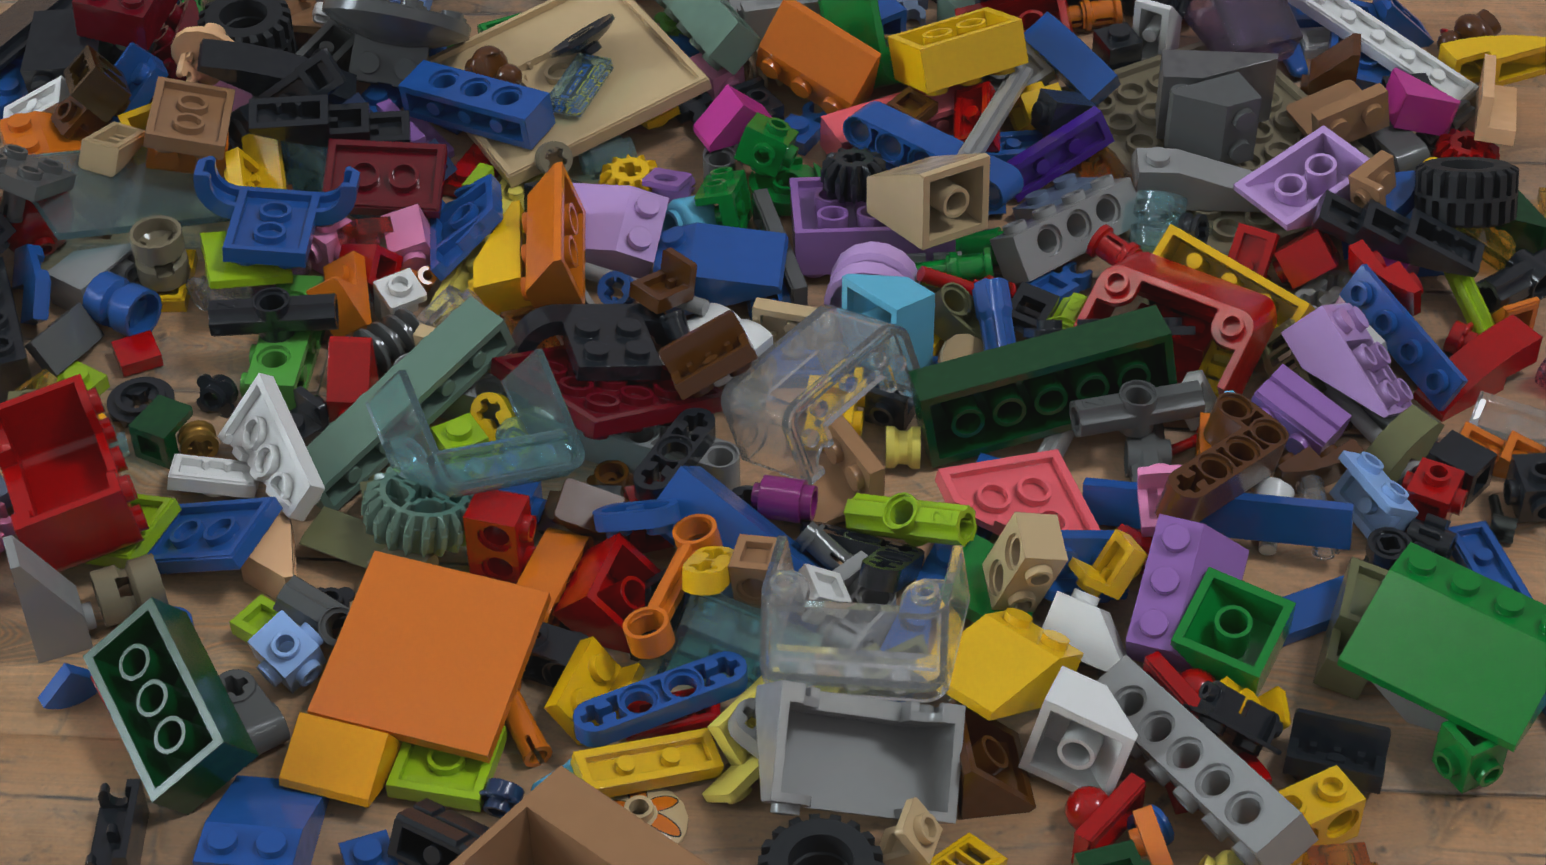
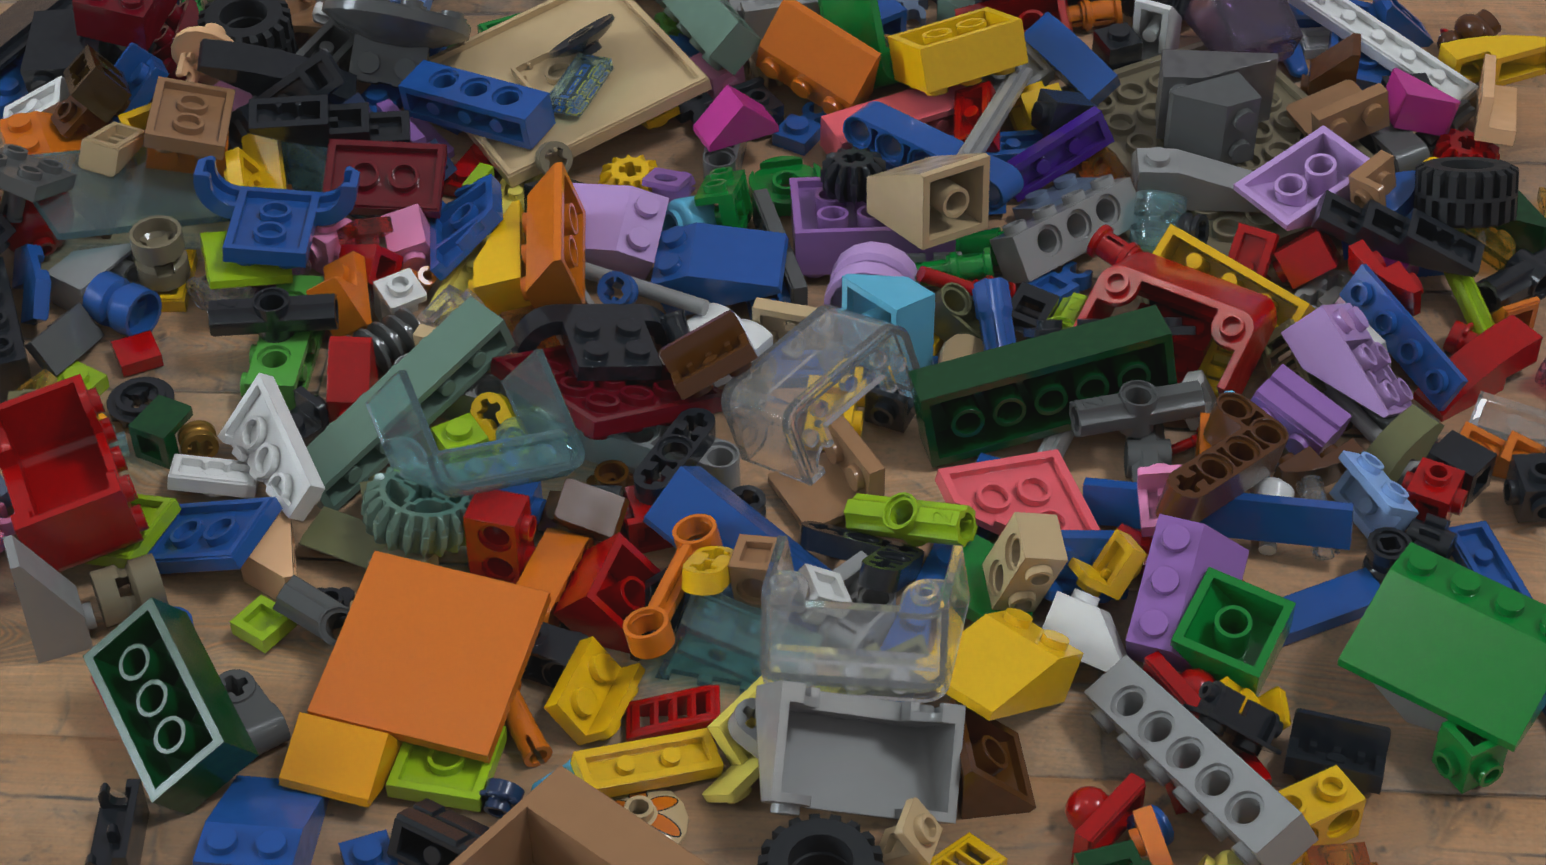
(68, 688): blue tile -> none
(217, 394): black plate -> none
(288, 652): light blue brick -> none
(493, 63): reddish brown animal -> none
(593, 159): clear light blue brick -> none
(653, 515): blue plate -> none
(664, 704): blue beam -> none
(667, 286): reddish brown bracket -> none
(767, 145): green brick -> none
(785, 499): magenta brick -> none
(821, 545): dark grey pin -> none
(903, 447): light yellow wheel -> none
(914, 104): reddish brown tile -> none
(1079, 735): white slope -> none
(1353, 599): olive slope -> none
(1501, 525): pearl dark grey hand -> none

